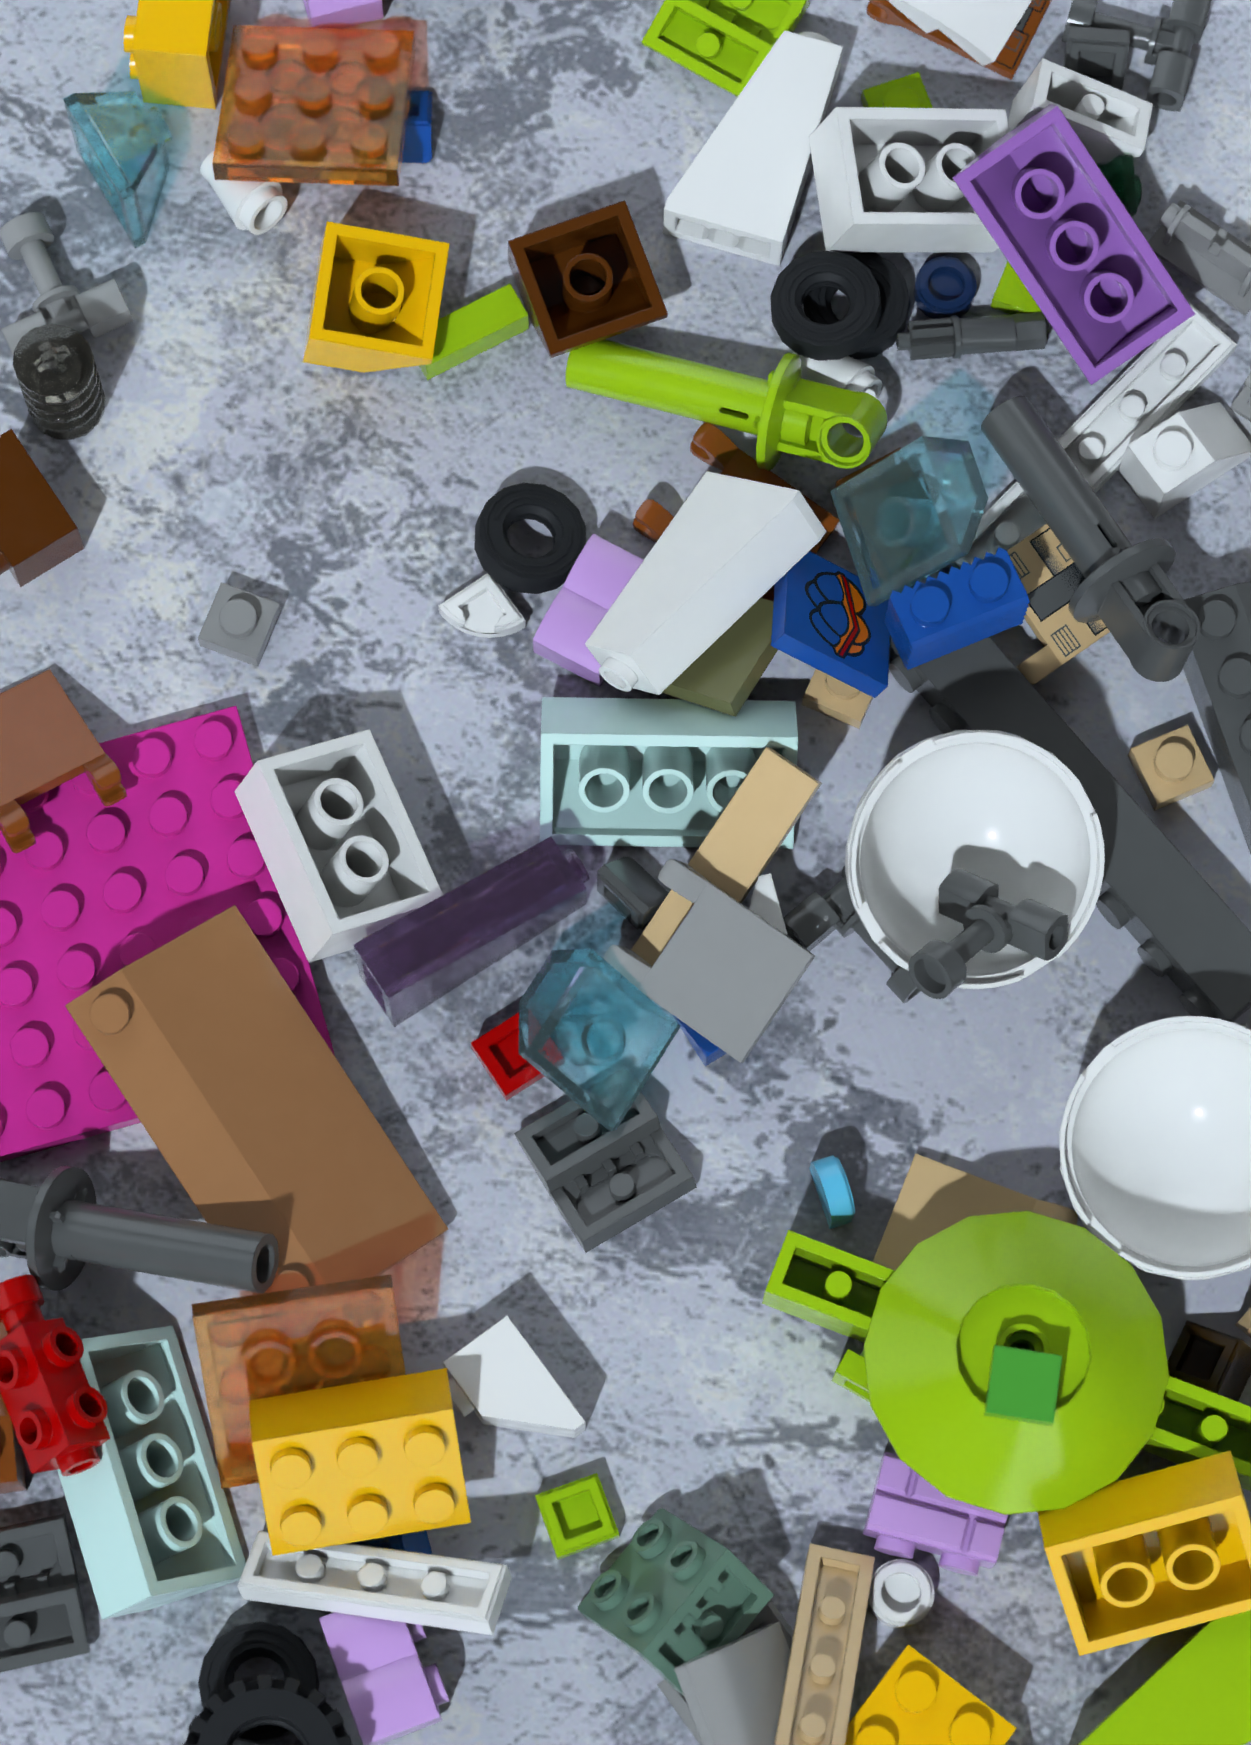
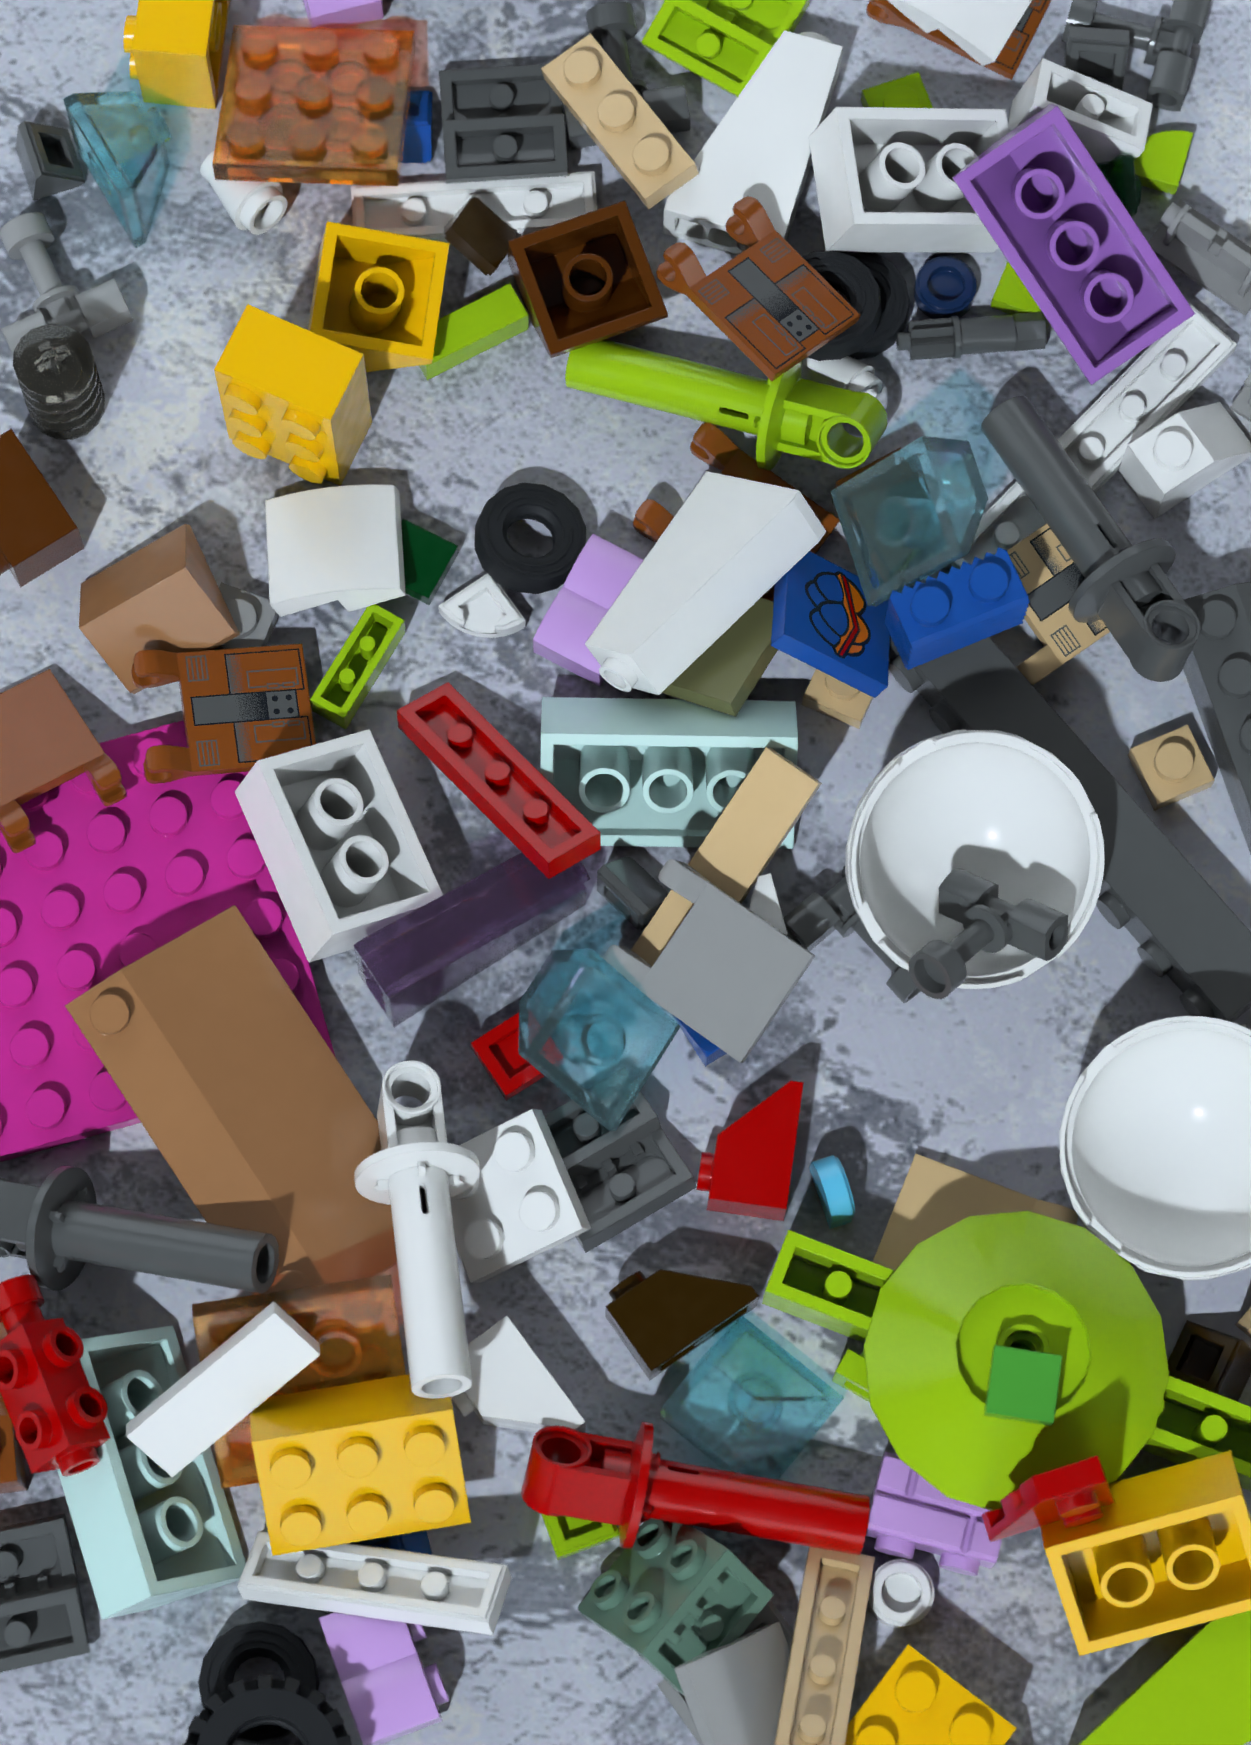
(47, 159): none -> dark grey slope
(155, 602): none -> medium nougat slope
(222, 1389): none -> white tile
(234, 708): none -> dark orange flag
(293, 396): none -> yellow brick
(334, 547): none -> white slope
(358, 665): none -> lime piece
(417, 1178): none -> white piece
(425, 561): none -> dark green tile
(427, 206): none -> white tile
(479, 235): none -> dark brown slope
(499, 780): none -> red plate
(501, 124): none -> dark grey slope
(518, 1202): none -> white plate
(612, 27): none -> dark grey bar
(619, 121): none -> tan plate
(627, 1484): none -> red piece
(673, 1314): none -> dark brown slope
(750, 1404): none -> clear light blue slope
(755, 1158): none -> red slope
(763, 297): none -> dark orange flag
(1065, 1493): none -> red wing
(1163, 160): none -> lime tile

